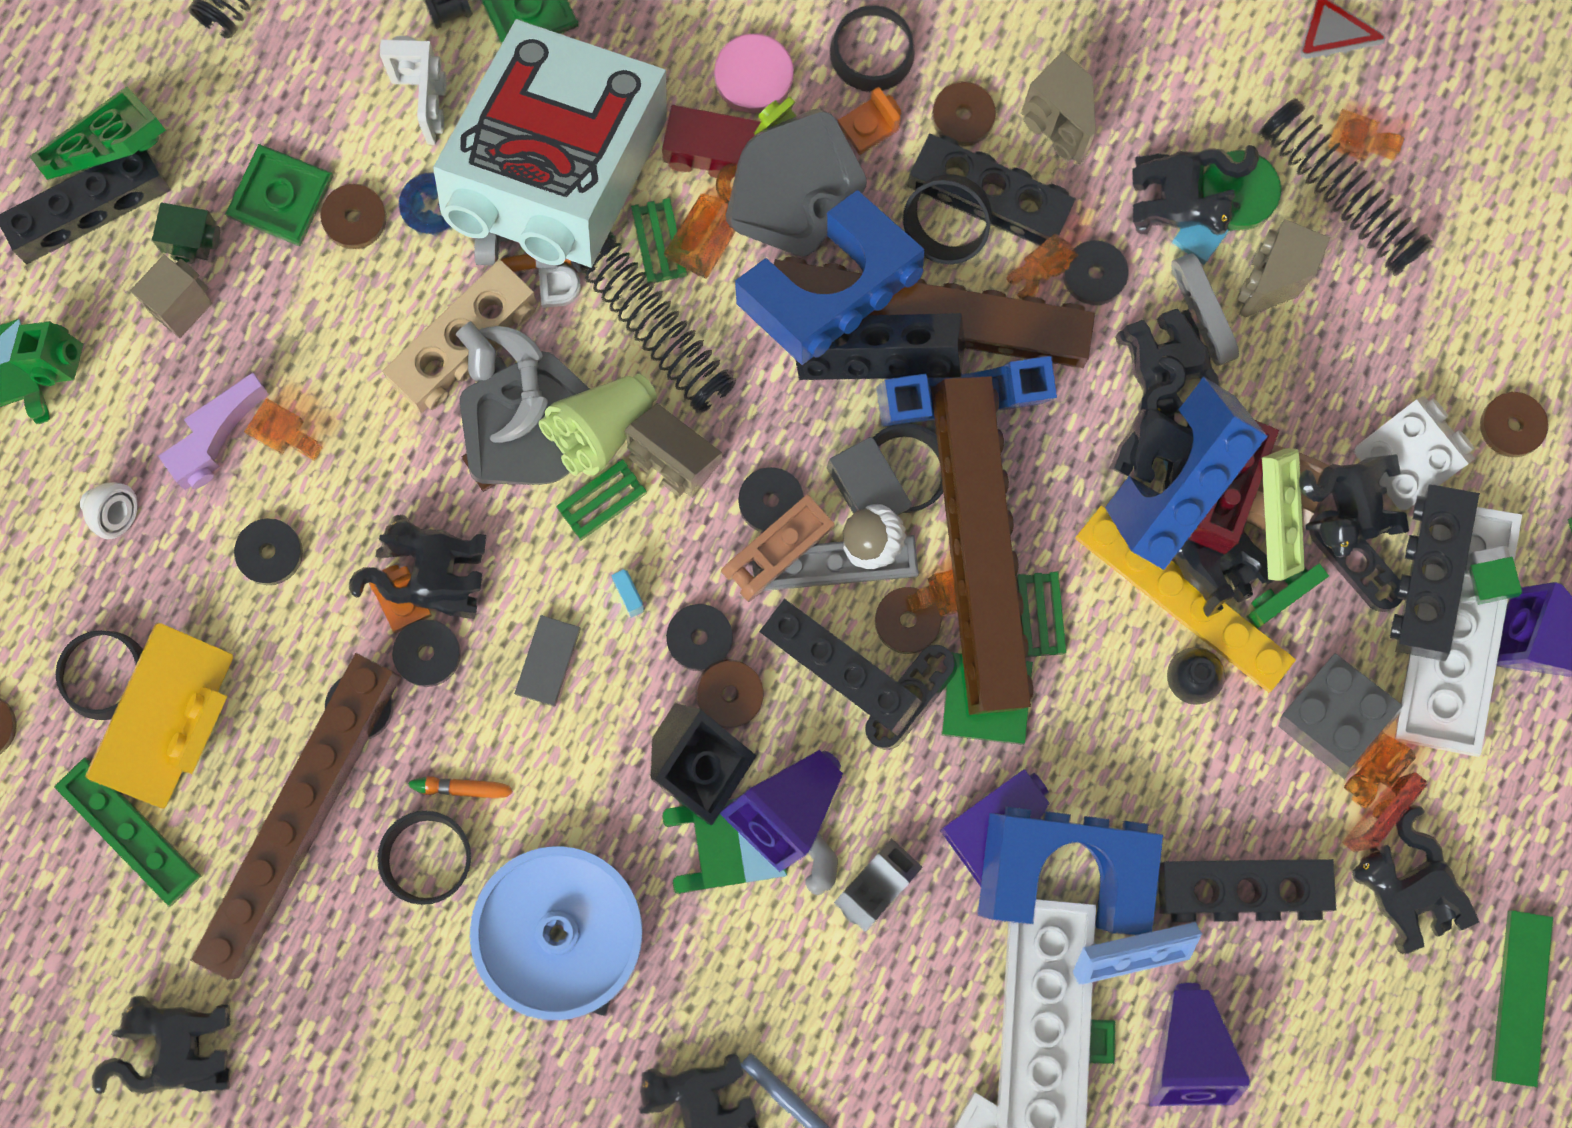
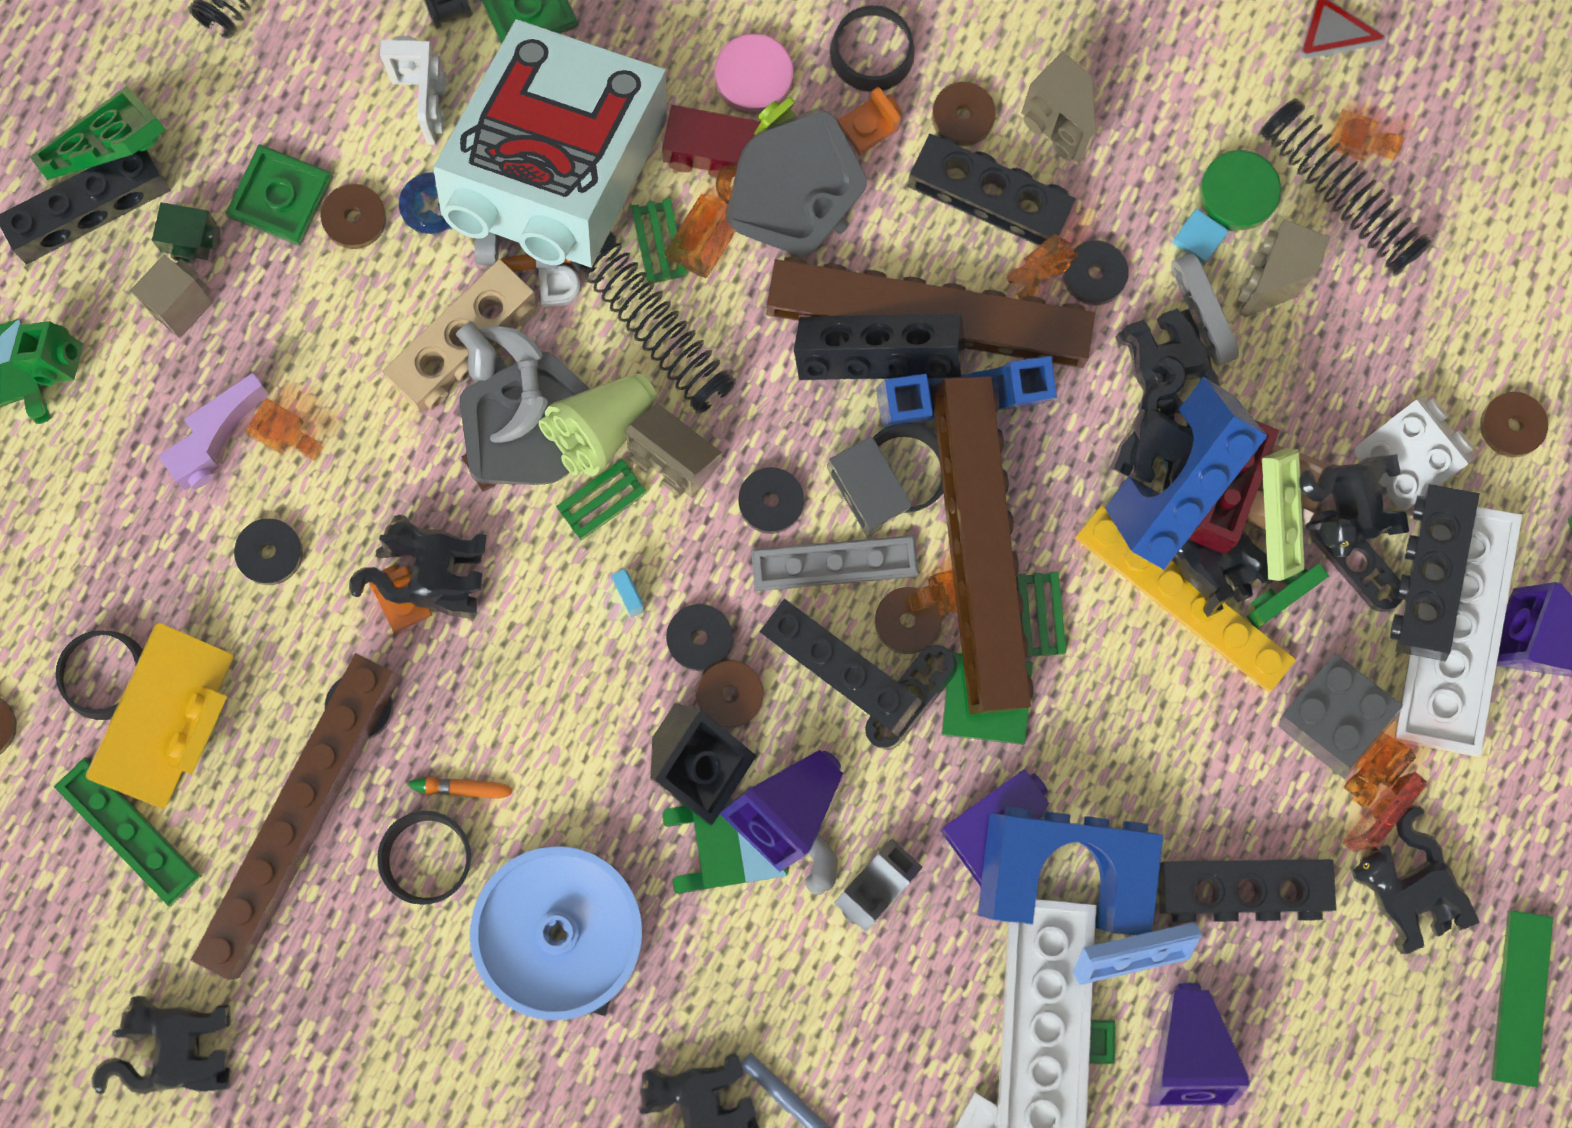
(109, 509): white brick -> none
(413, 639): black piece -> none
(547, 661): dark grey tile -> none
(779, 547): nougat plate -> none
(811, 321): blue arch -> none
(873, 537): hair -> none
(939, 252): black tyre -> none
(1181, 189): black animal -> none
(1195, 675): black brick -> none
(1493, 575): green piece -> none

